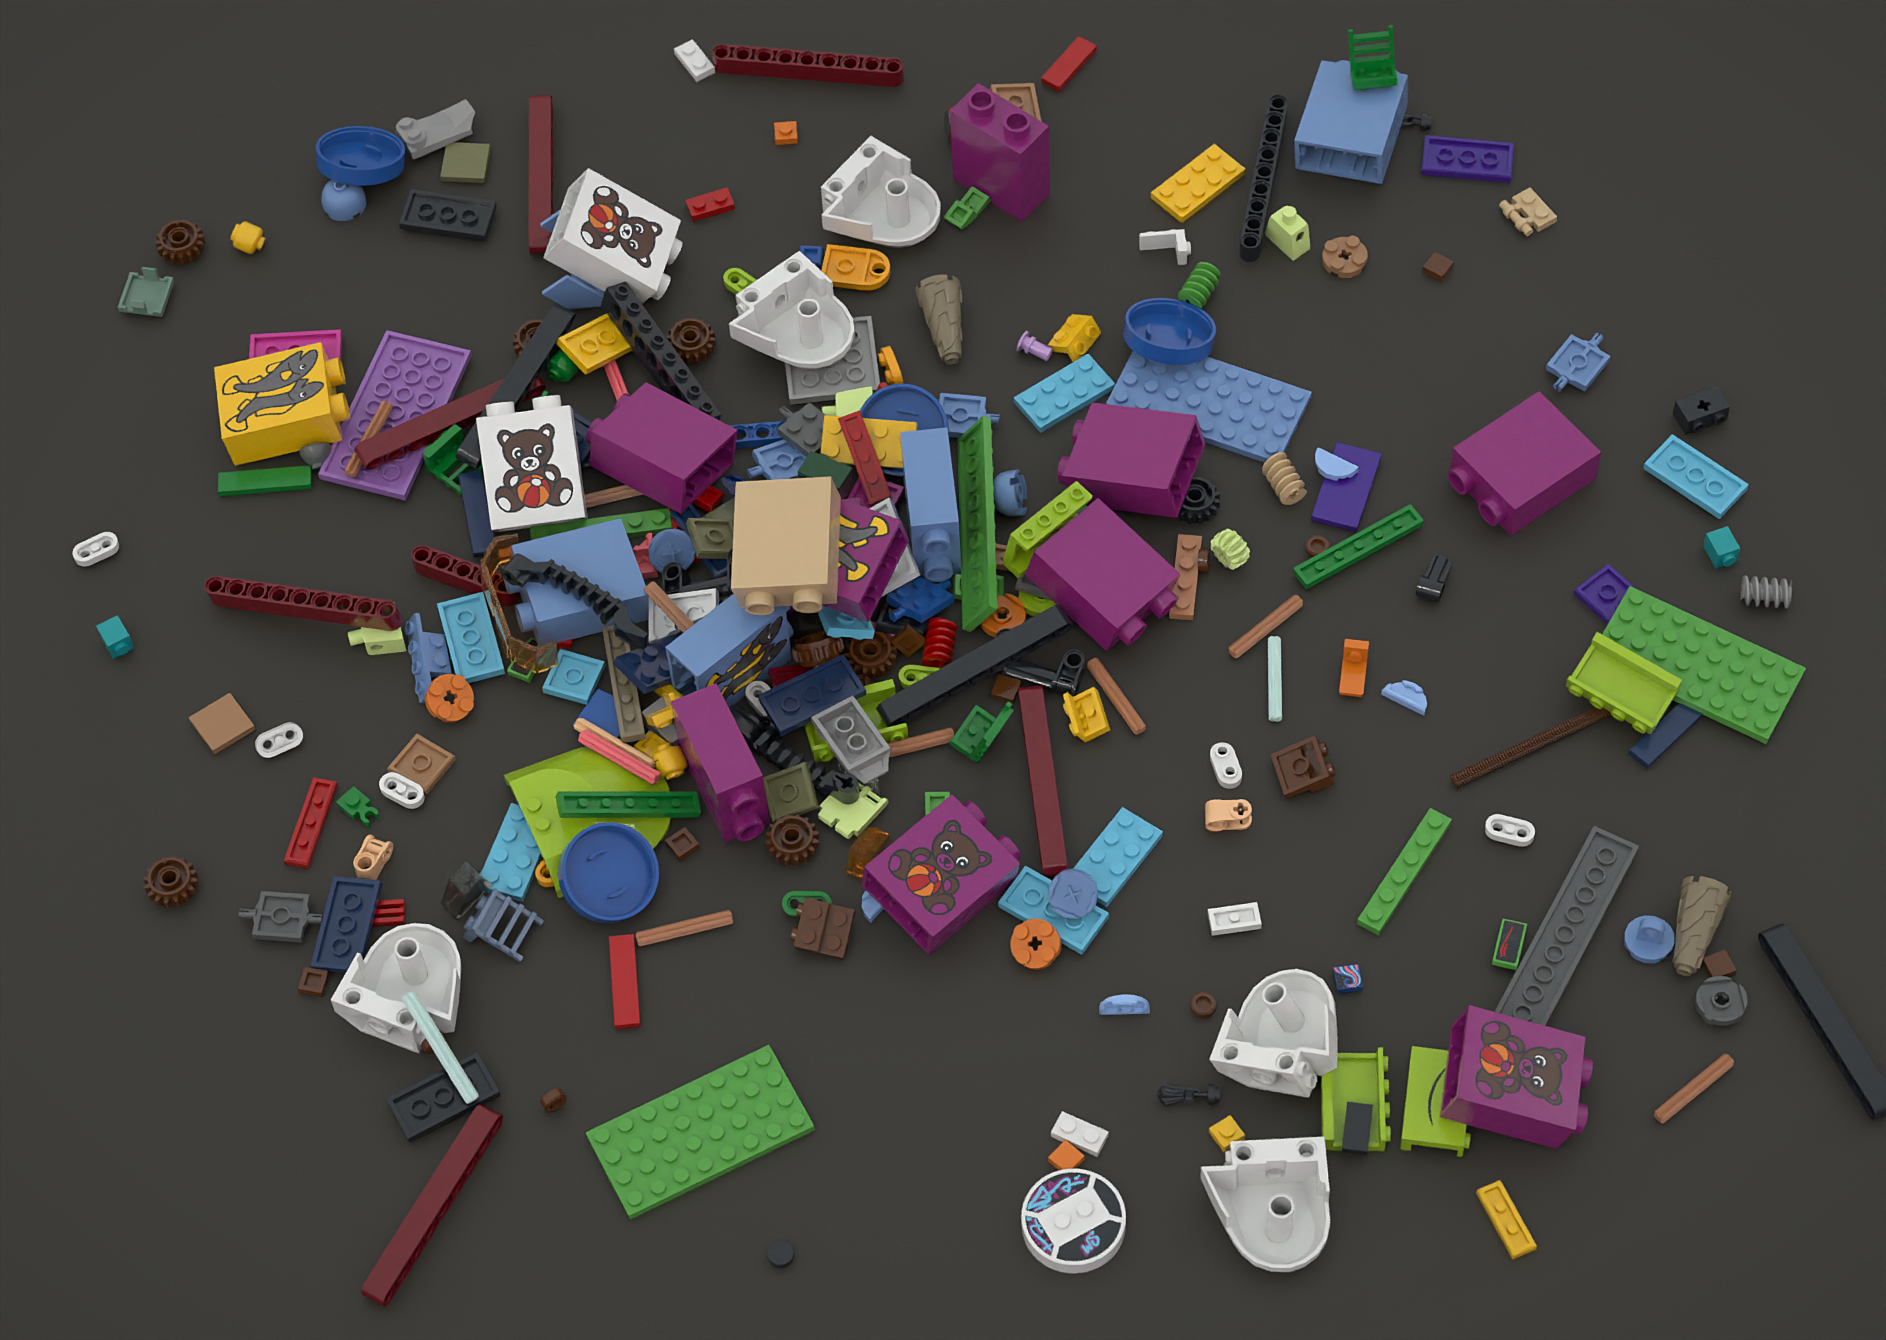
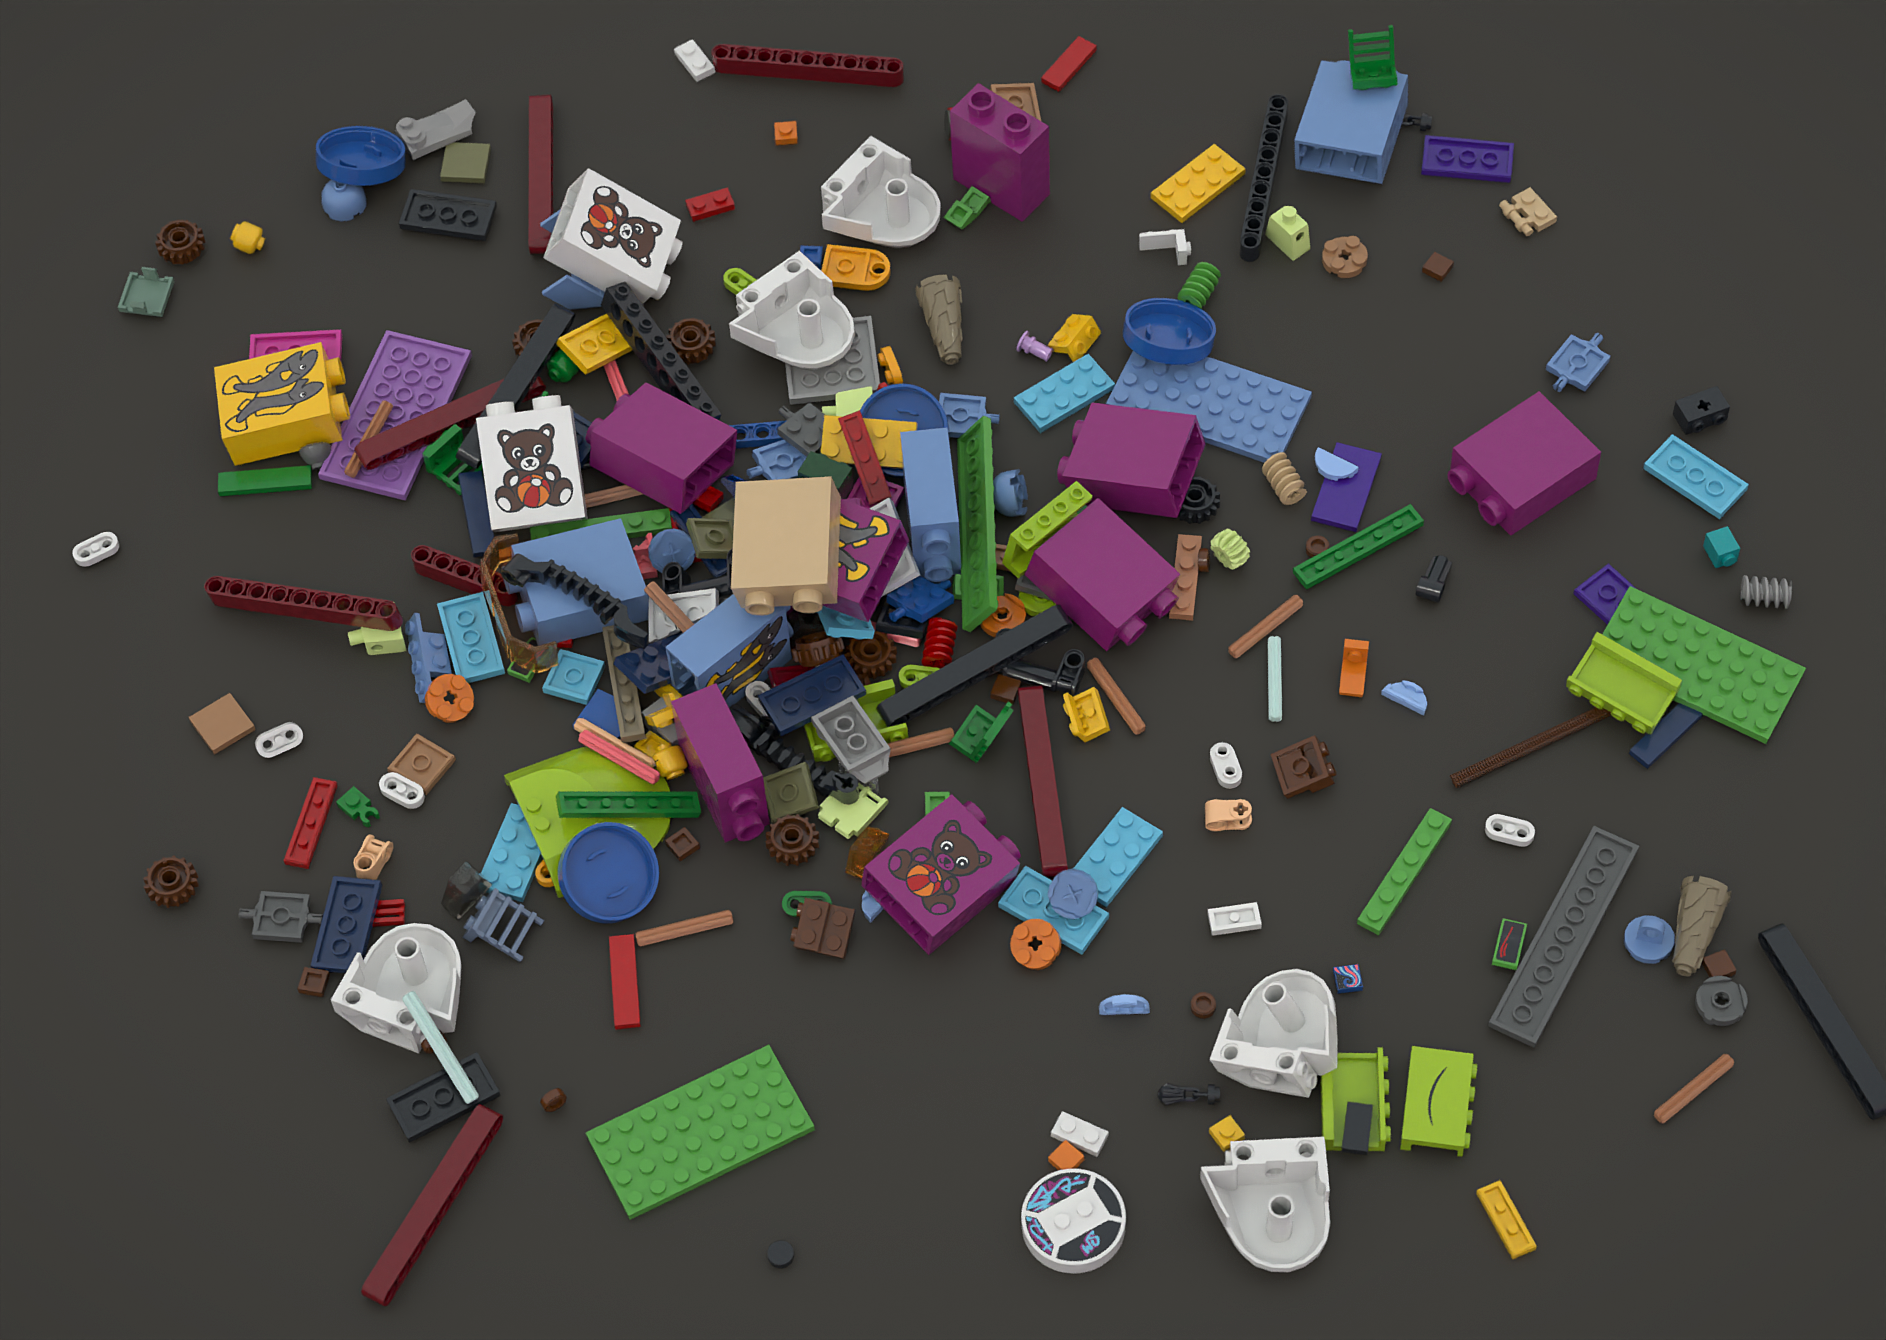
(115, 637): teal brick -> none
(908, 640): reddish brown tile -> none
(1515, 1077): magenta brick -> none

